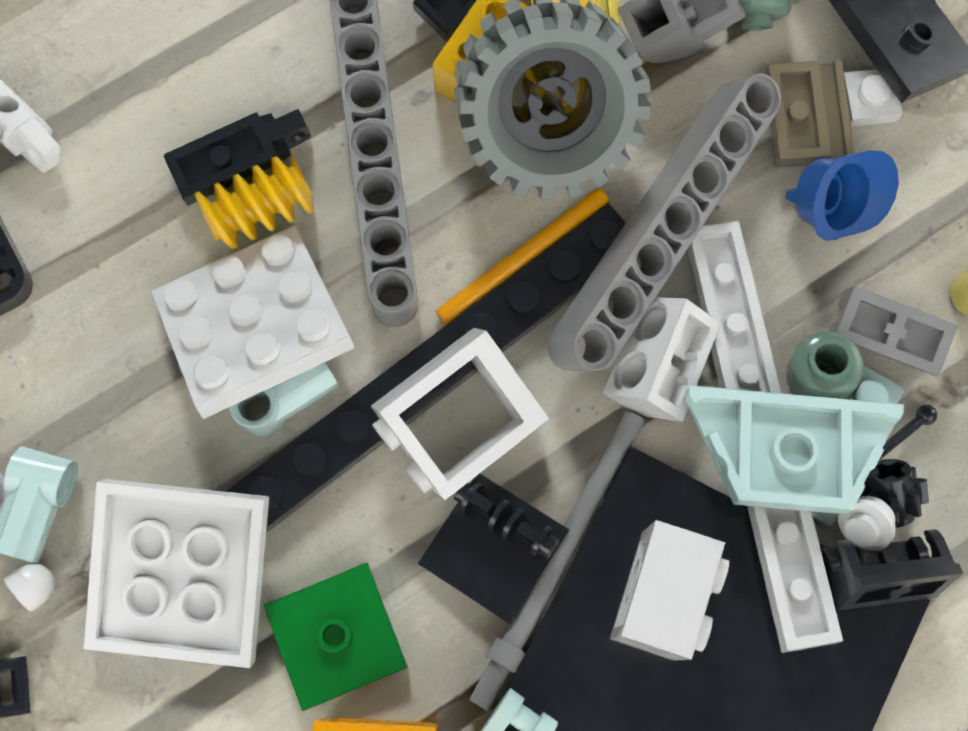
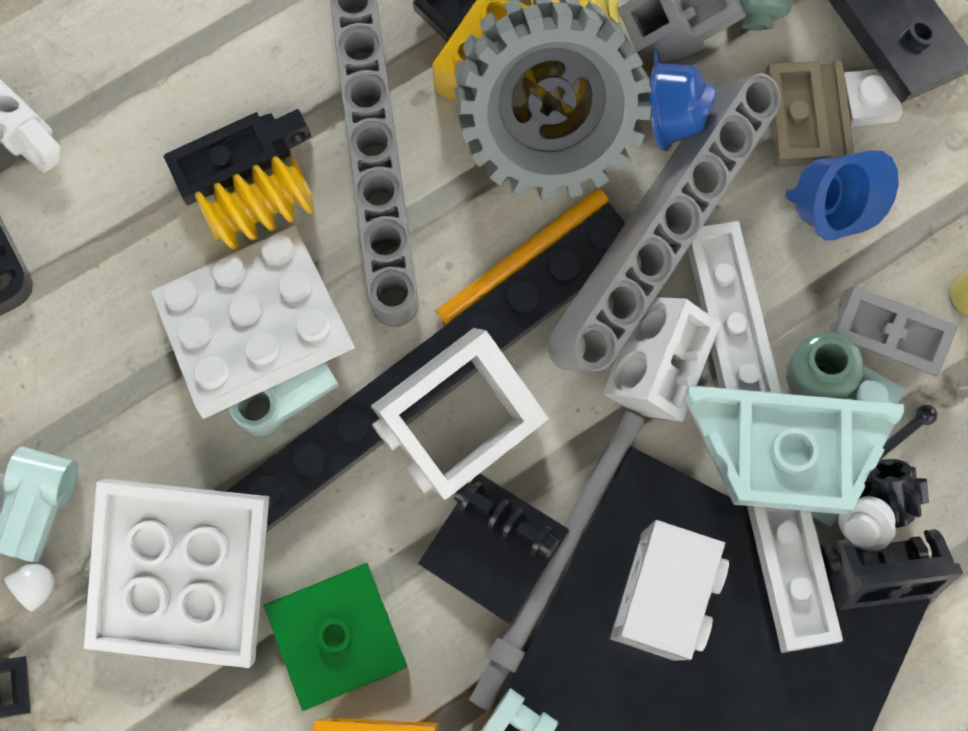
(678, 102): none -> blue piece

